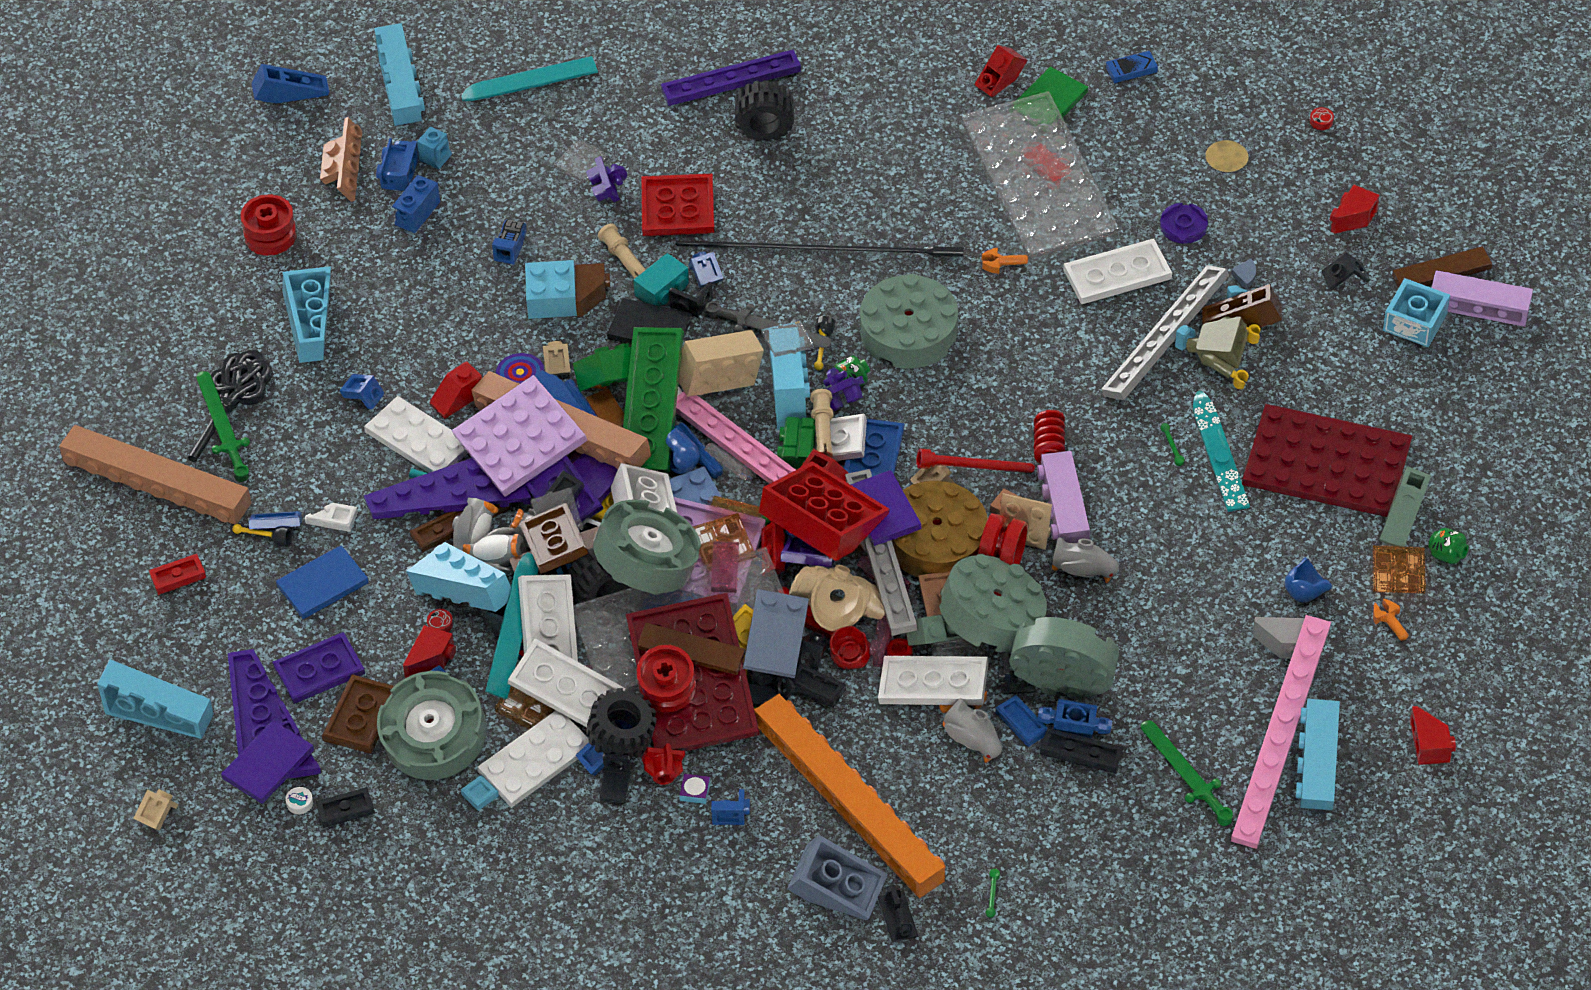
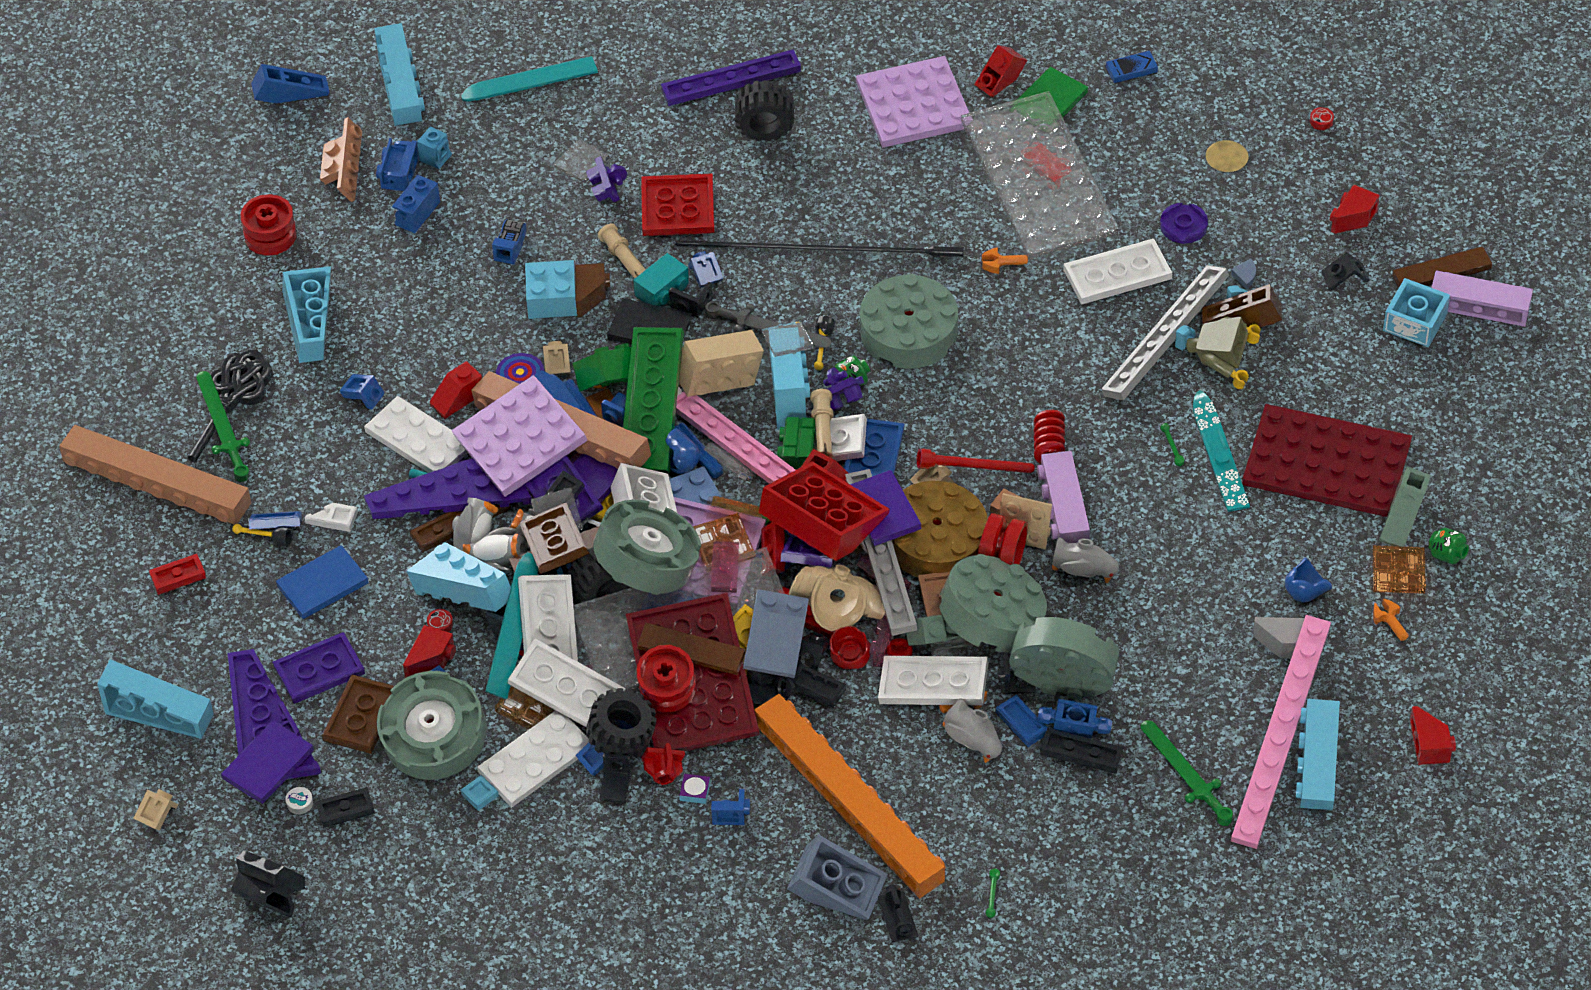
(266, 883): none -> black piece
(615, 409): none -> blue bracket
(912, 101): none -> lavender plate

